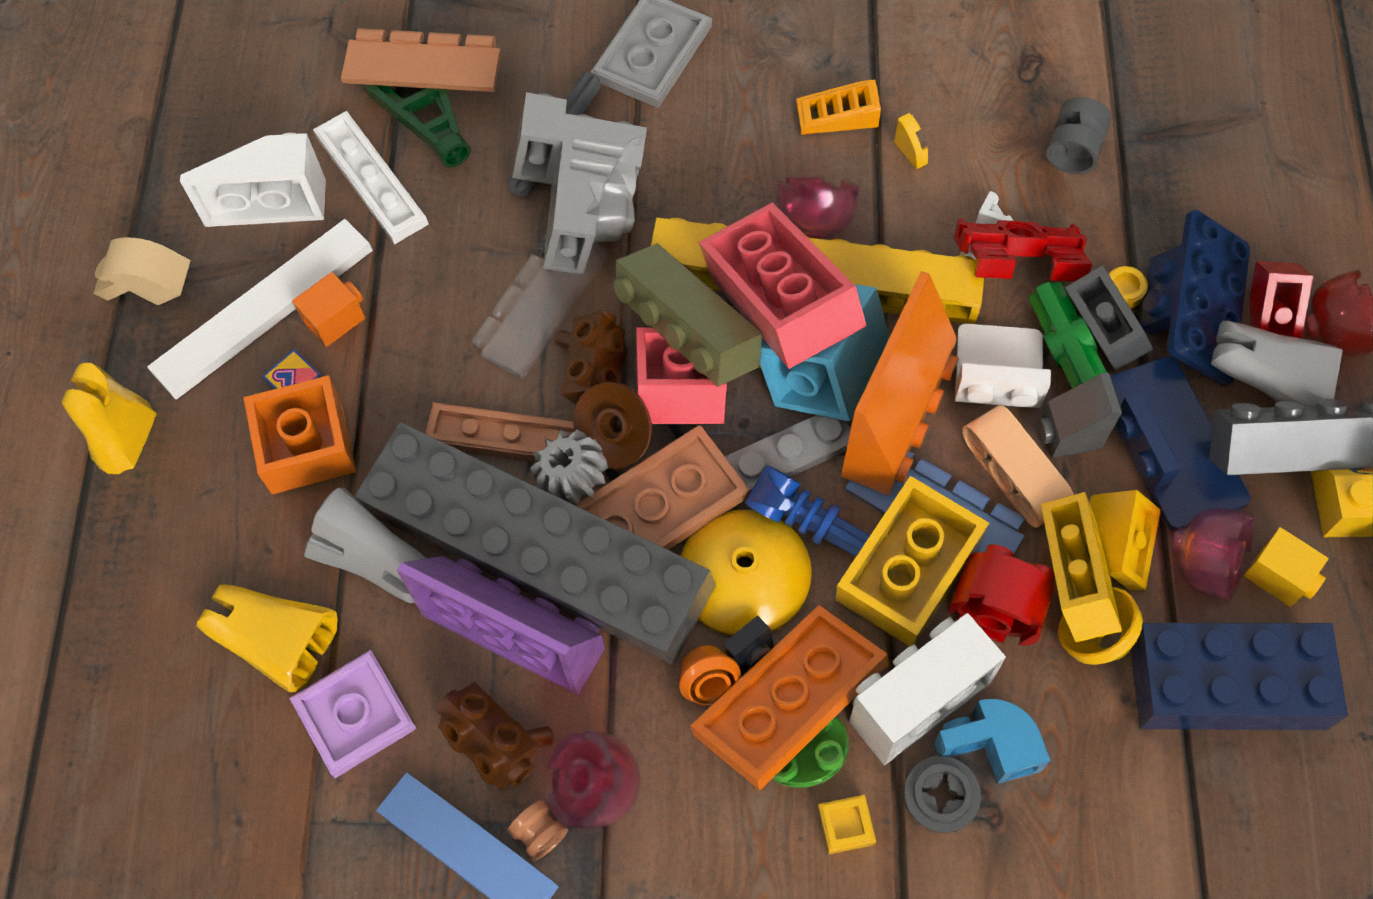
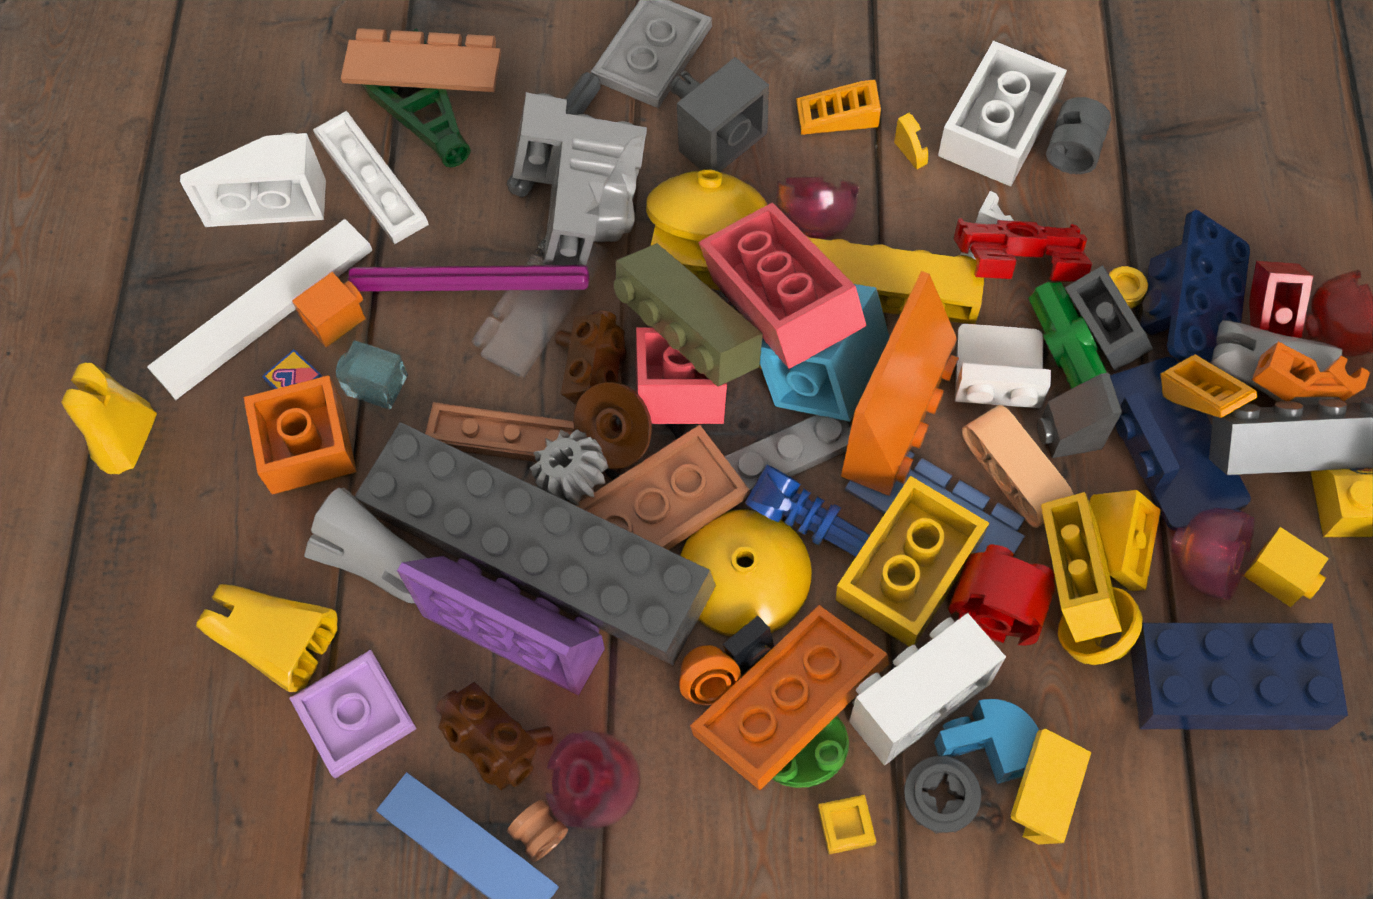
(141, 268): tan brick -> none
(371, 374): none -> clear light blue brick
(470, 278): none -> magenta axle
(701, 203): none -> yellow dish
(720, 115): none -> dark grey brick
(1001, 113): none -> white brick
(1050, 788): none -> yellow panel
(1205, 387): none -> light orange slope
(1296, 375): none -> orange piece

